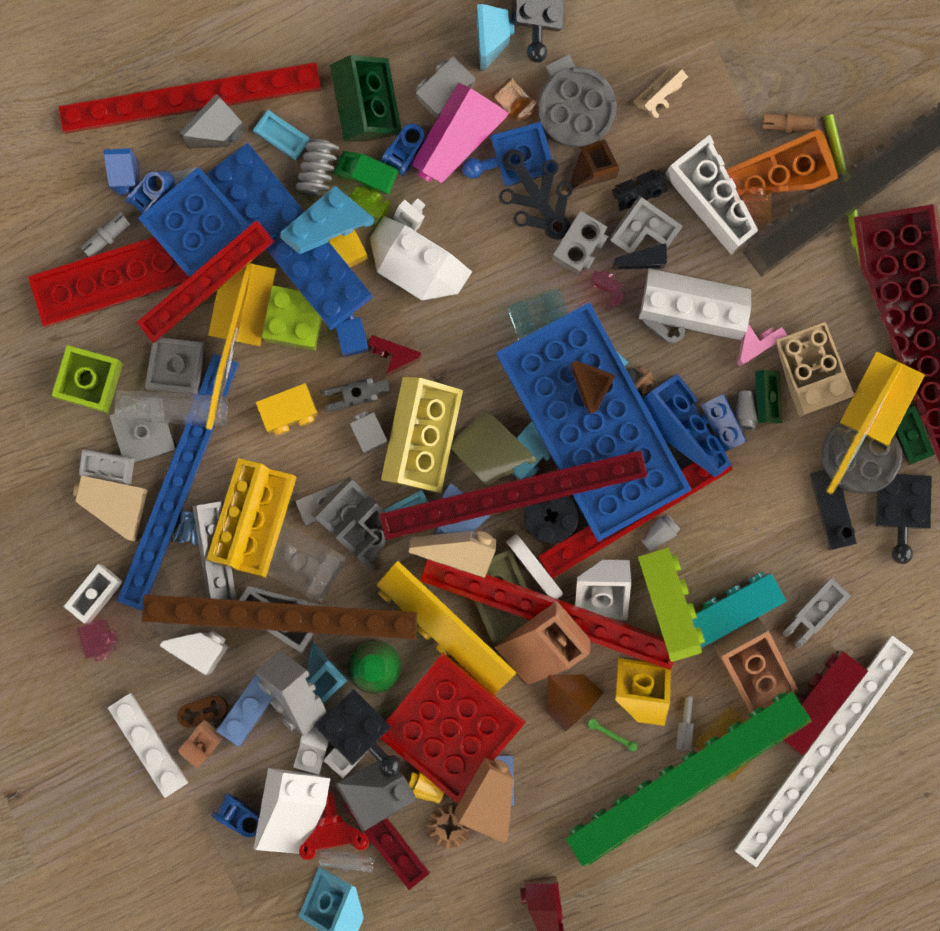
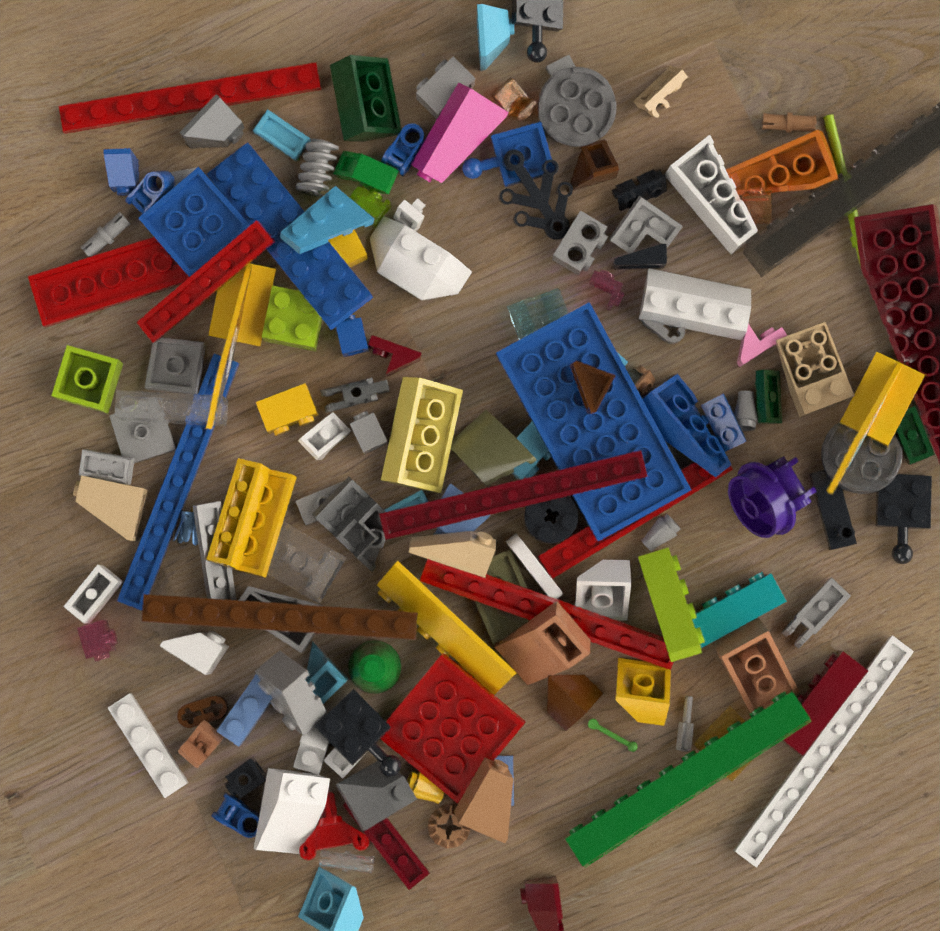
(255, 776): none -> black brick
(324, 436): none -> white slope
(768, 497): none -> dark purple piece

